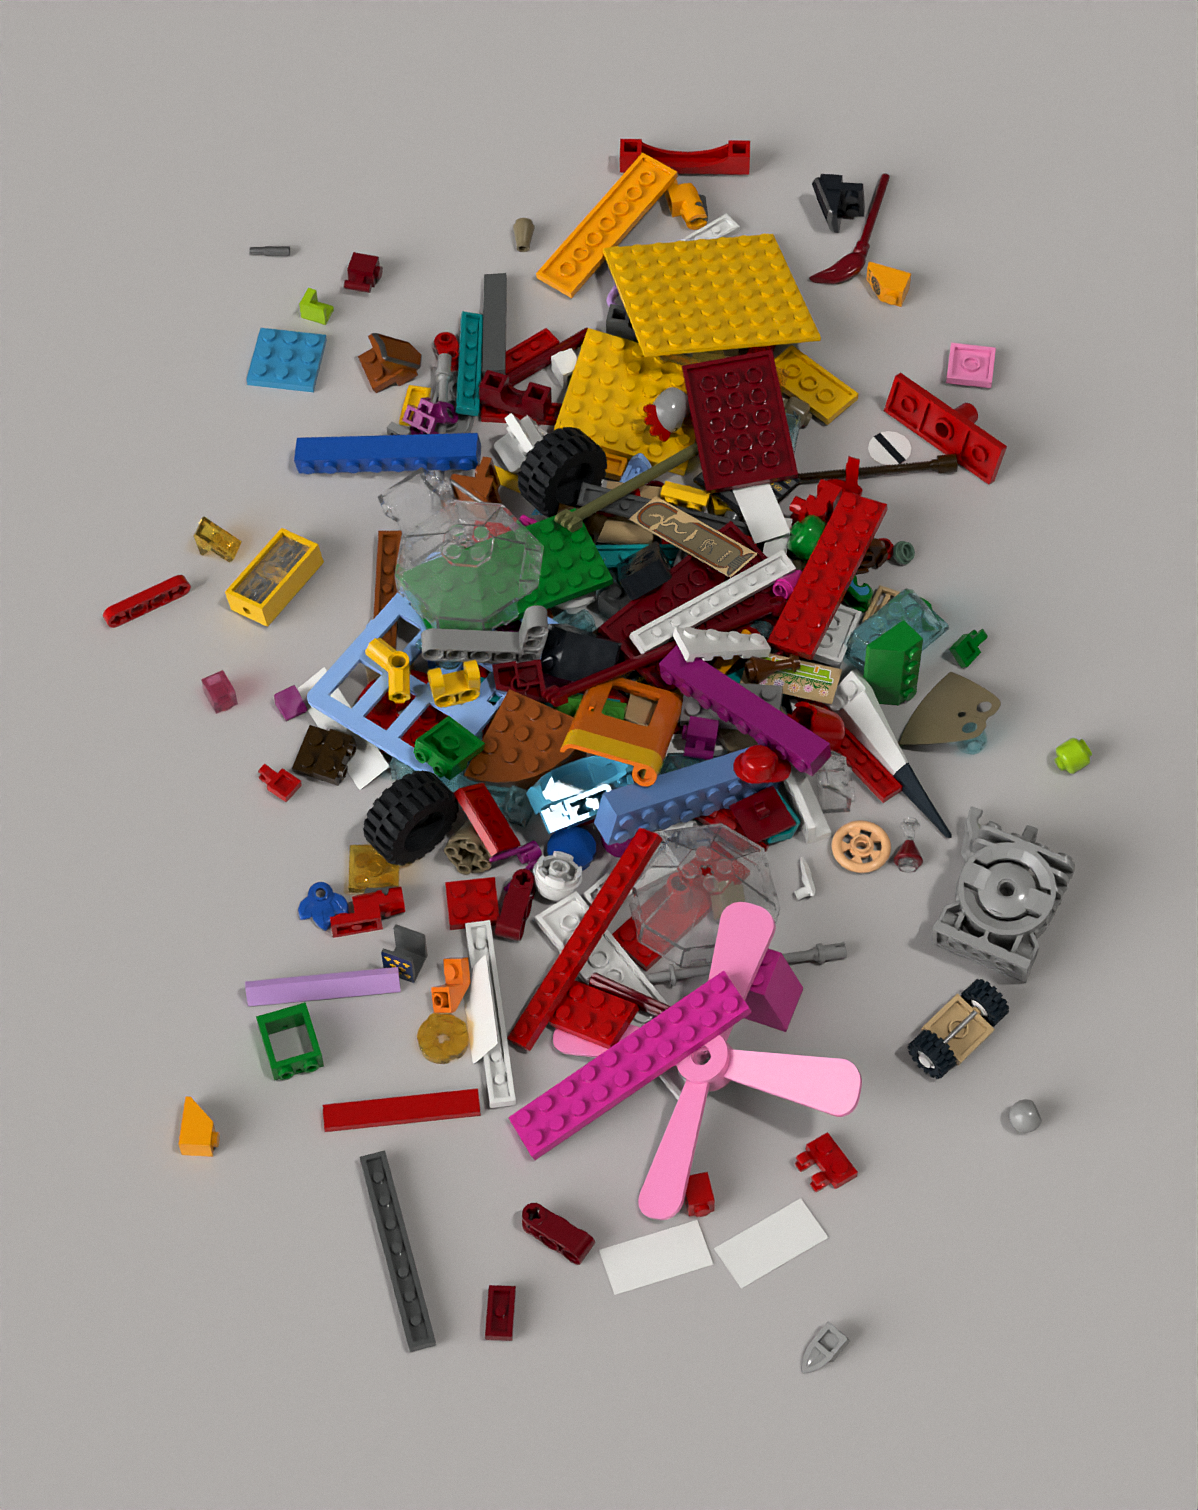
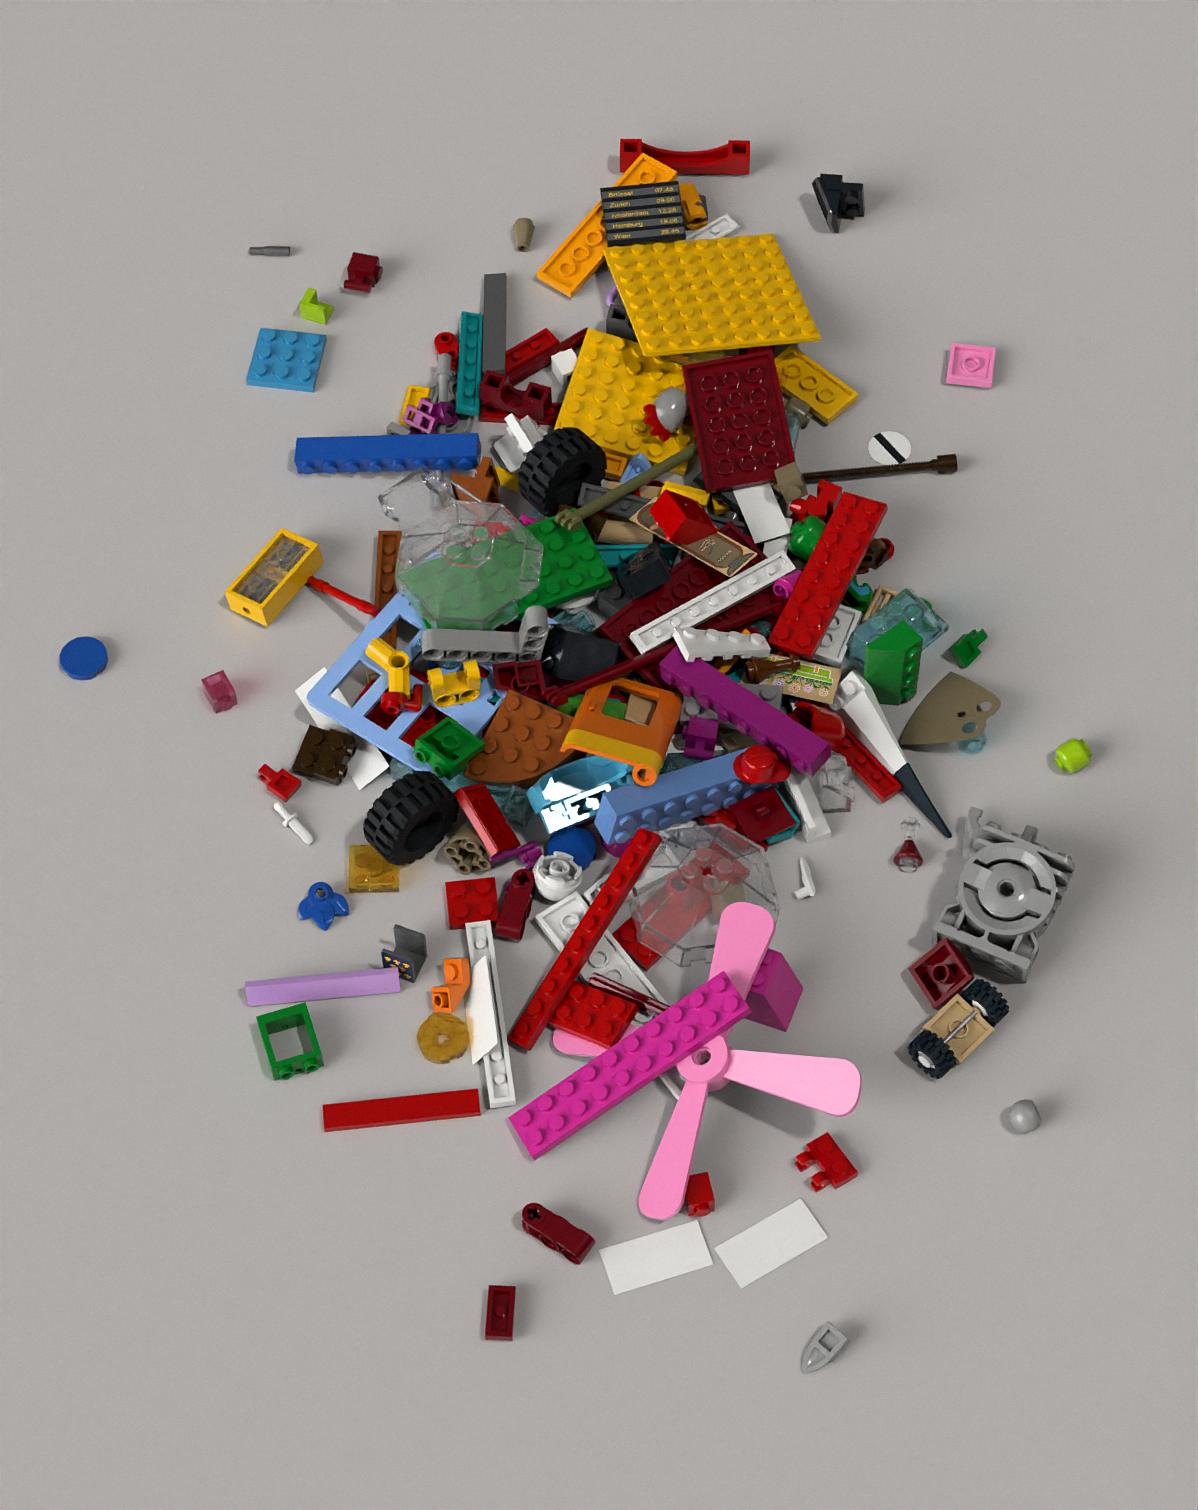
(83, 658): none -> blue tile
(126, 611): red beam -> none
(197, 1131): light orange slope -> none
(214, 538): clear yellow slope -> none
(290, 703): magenta slope -> none
(291, 820): none -> white piece
(325, 587): none -> red piece
(368, 911): red plate -> none
(389, 361): dark orange piece -> none
(396, 702): none -> red plate
(397, 1251): dark grey plate -> none
(643, 214): none -> piece
(682, 518): none -> red slope
(791, 482): none -> dark tan brick
(819, 954): light grey bar -> none
(851, 483): red piece -> none
(853, 263): dark red piece -> none
(855, 864): light nougat plate -> none
(888, 283): light orange slope -> none
(903, 552): sand green plate -> none
(942, 973): none -> dark red slope
(945, 427): red plate -> none

